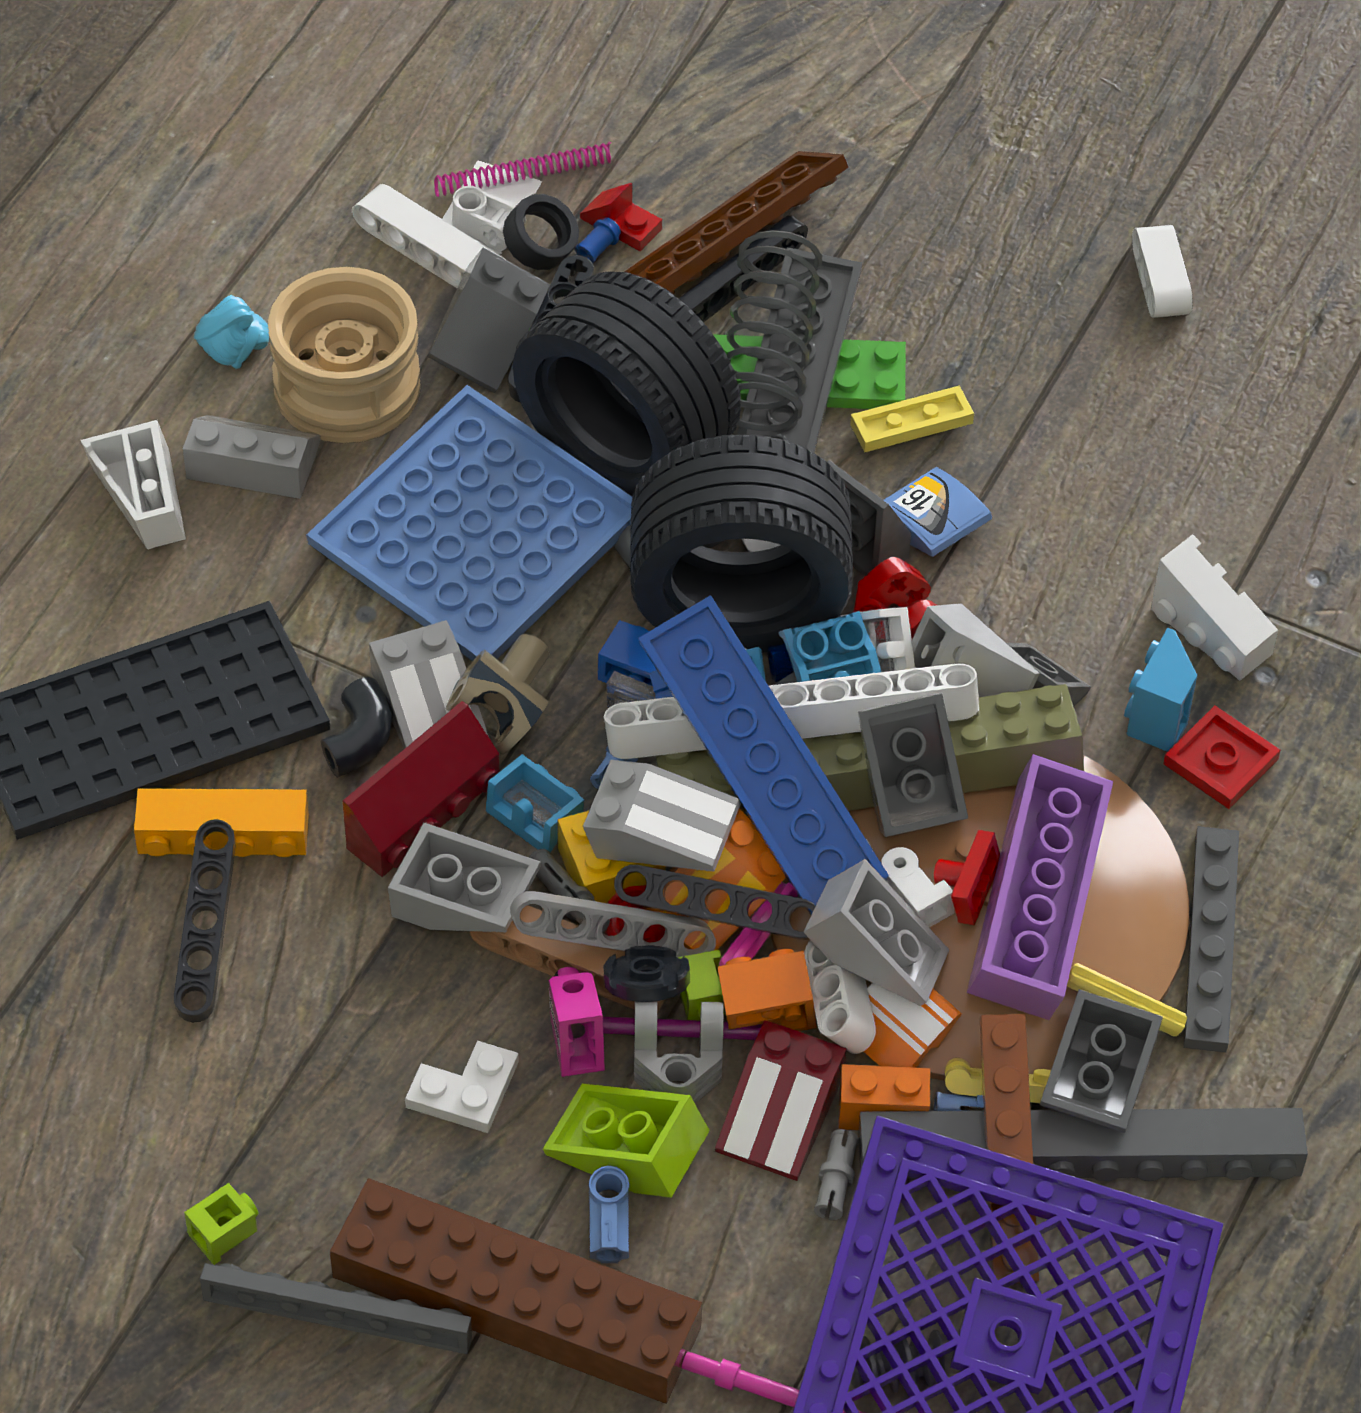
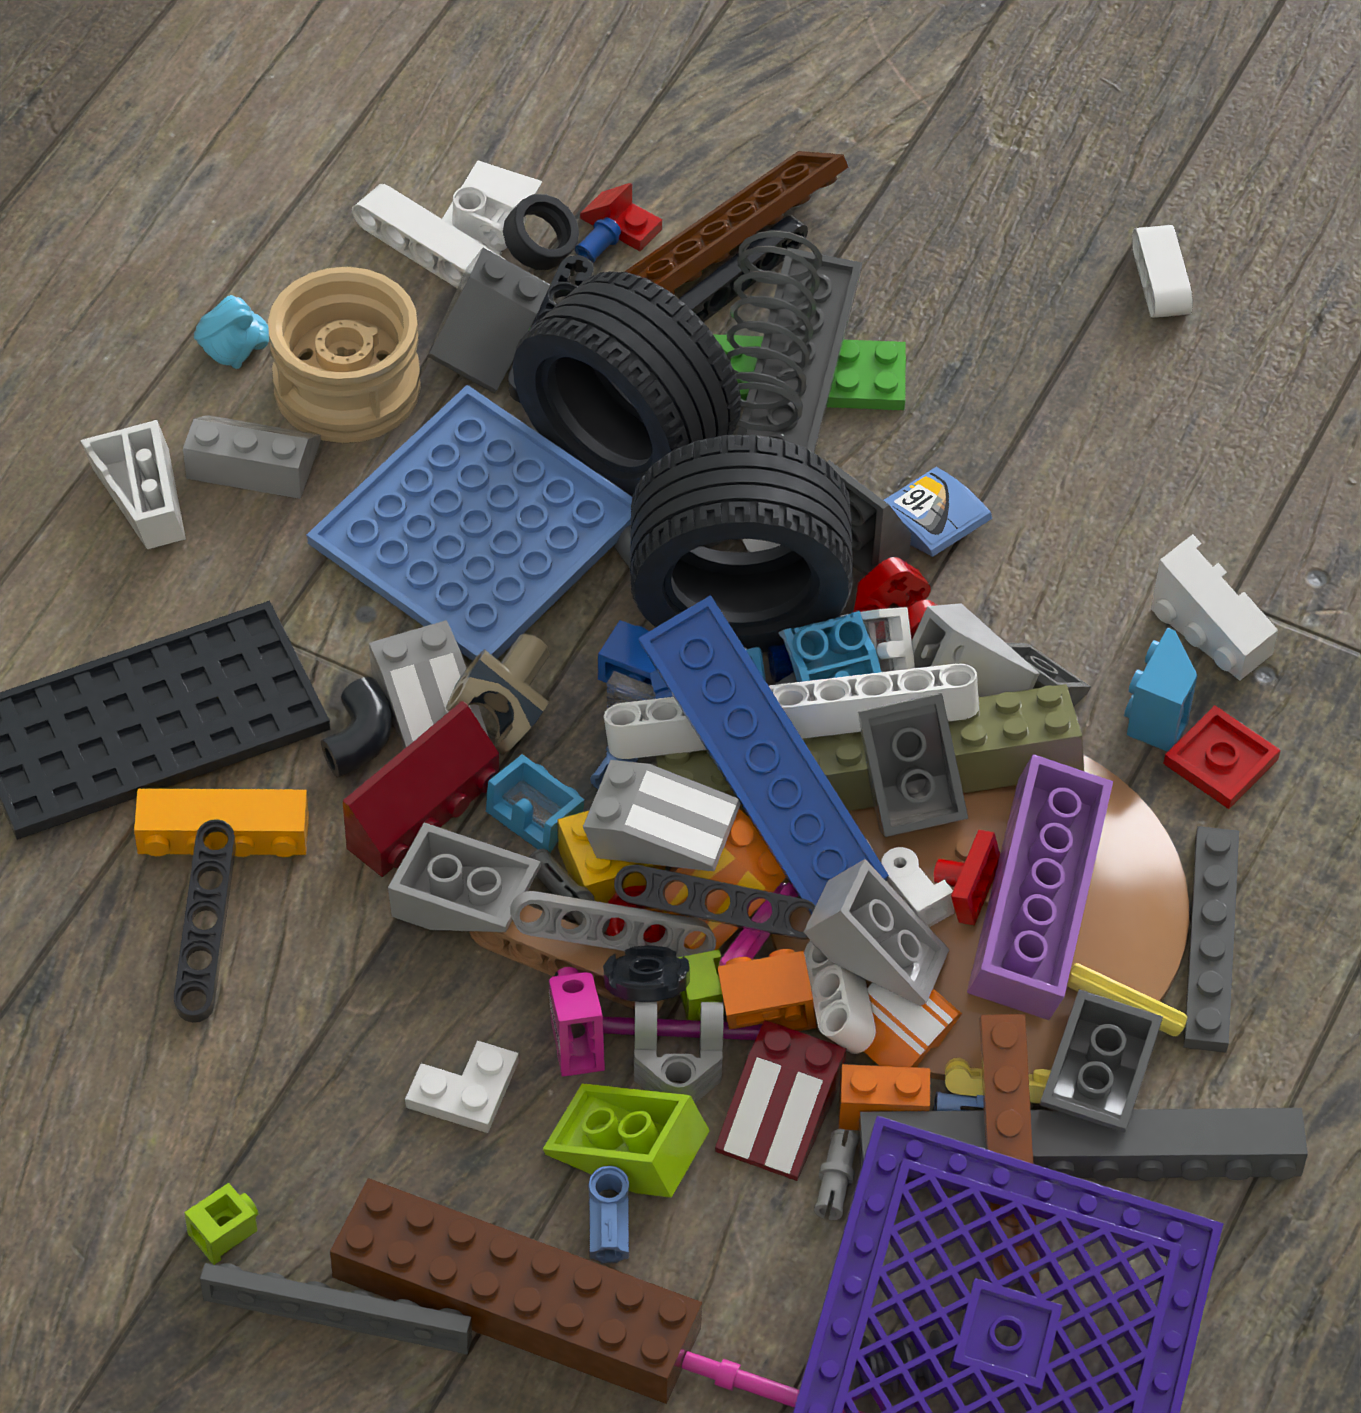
(521, 165): dark pink piece -> none
(912, 418): light yellow plate -> none

